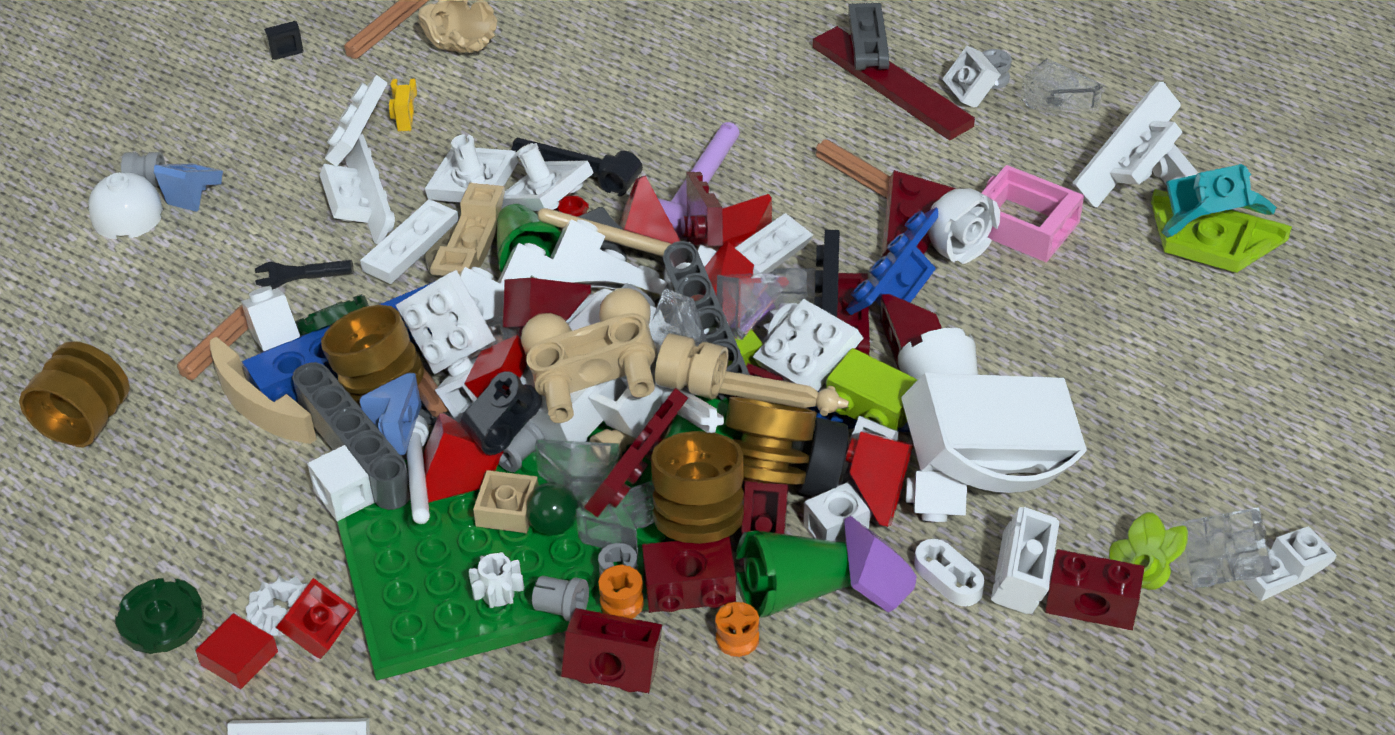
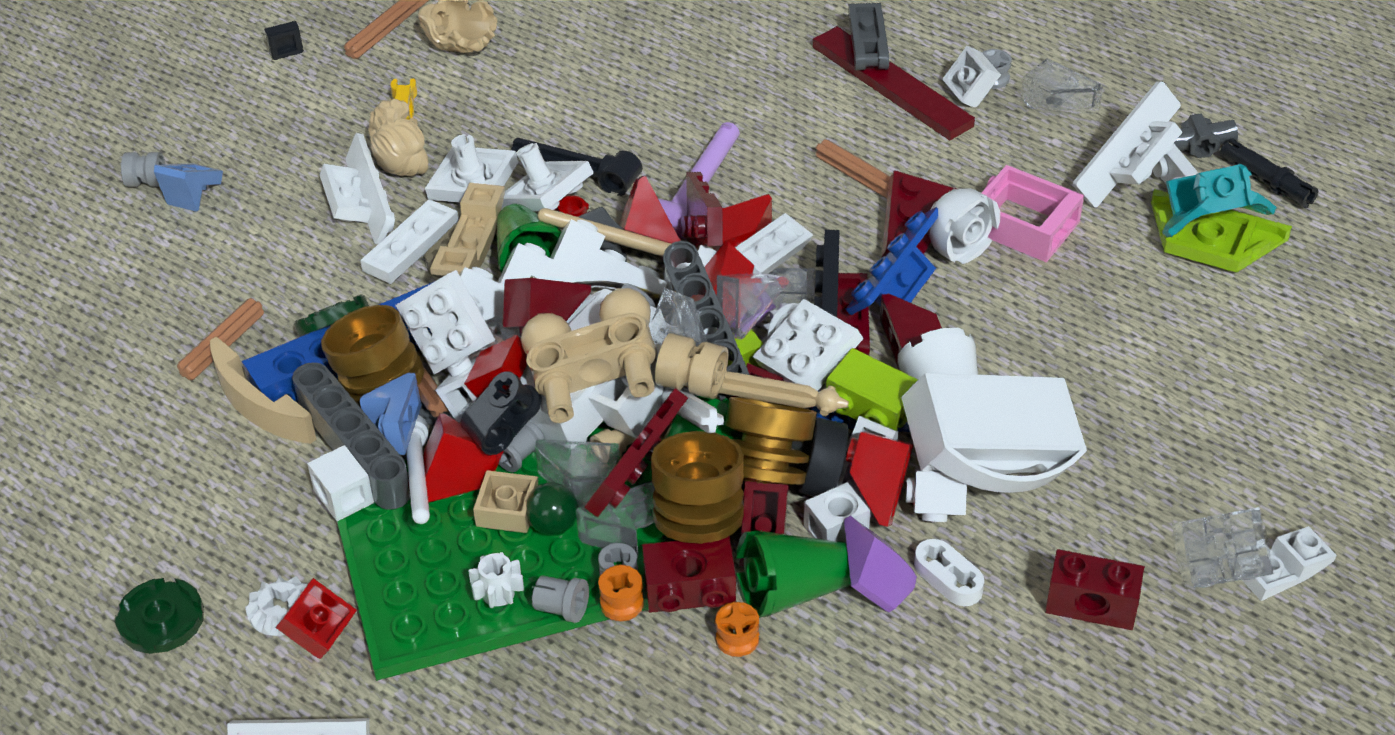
(74, 394): pearl gold wheel -> none
(124, 206): white cylinder -> none
(237, 651): red piece -> none
(269, 318): white slope -> none
(281, 274): black piece -> none
(354, 119): white wing -> none
(396, 140): none -> tan hair
(597, 634): dark red brick -> none
(1025, 560): white brick -> none
(1151, 547): lime plate -> none
(1204, 137): none -> dark grey axle
(1278, 178): none -> black pin

